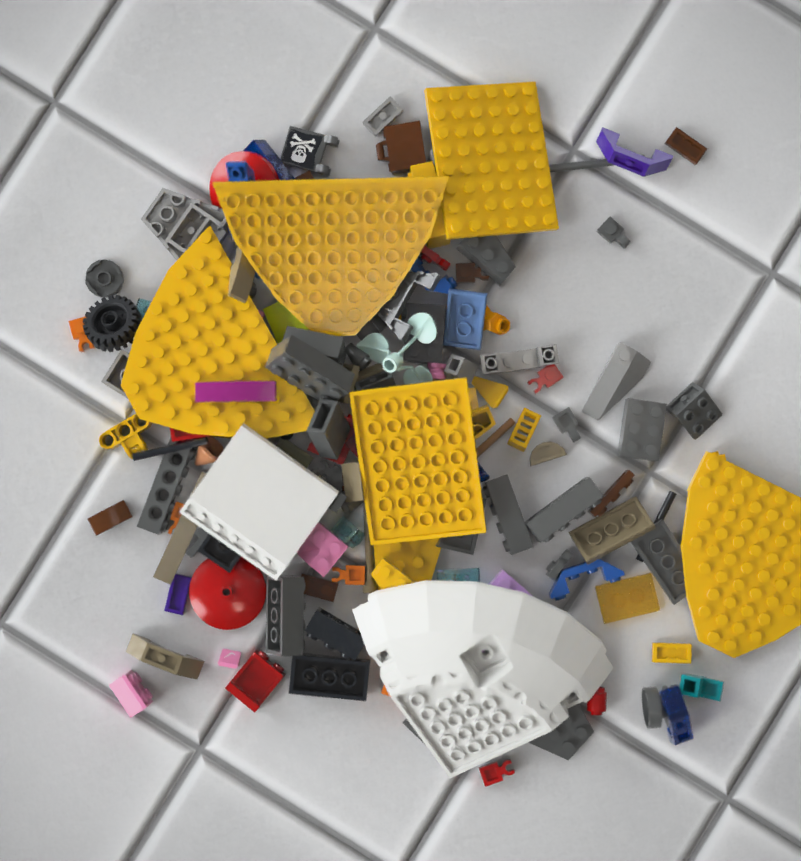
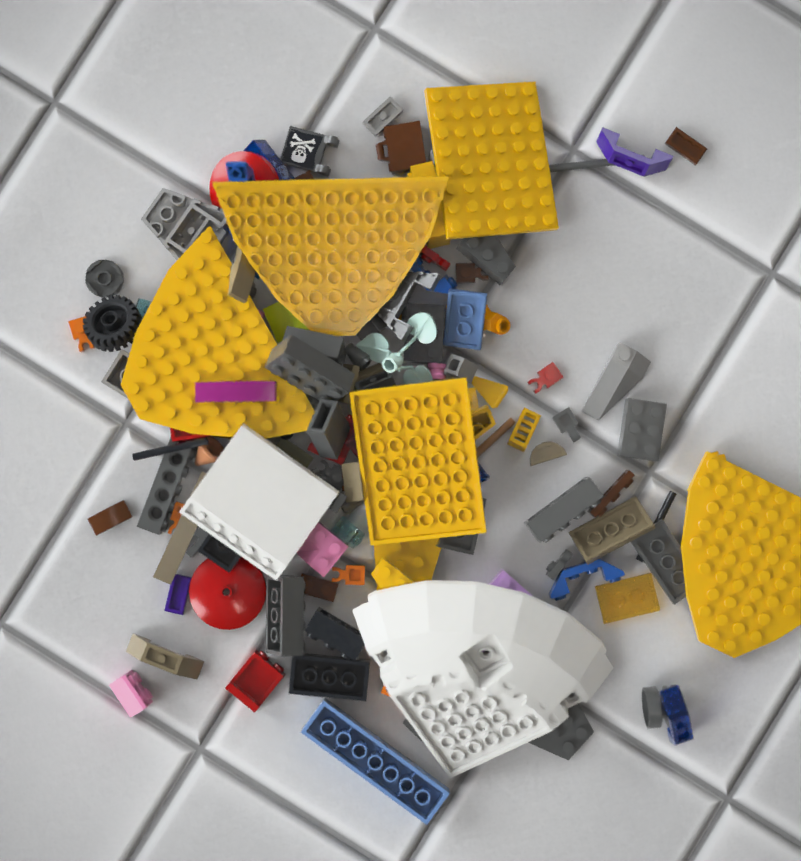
(129, 441): yellow piece -> none
(229, 658): bright pink slope -> none
(369, 585): dark tan piece -> none
(375, 761): none -> medium blue brick
(458, 574): clear light blue slope -> none
(492, 773): red plate -> none
(509, 515): dark grey brick -> none
(519, 360): light grey slope -> none
(598, 702): red brick -> none
(611, 231): dark grey plate -> none
(671, 652): yellow plate -> none
(694, 410): dark grey bracket -> none
(701, 686): teal brick -> none

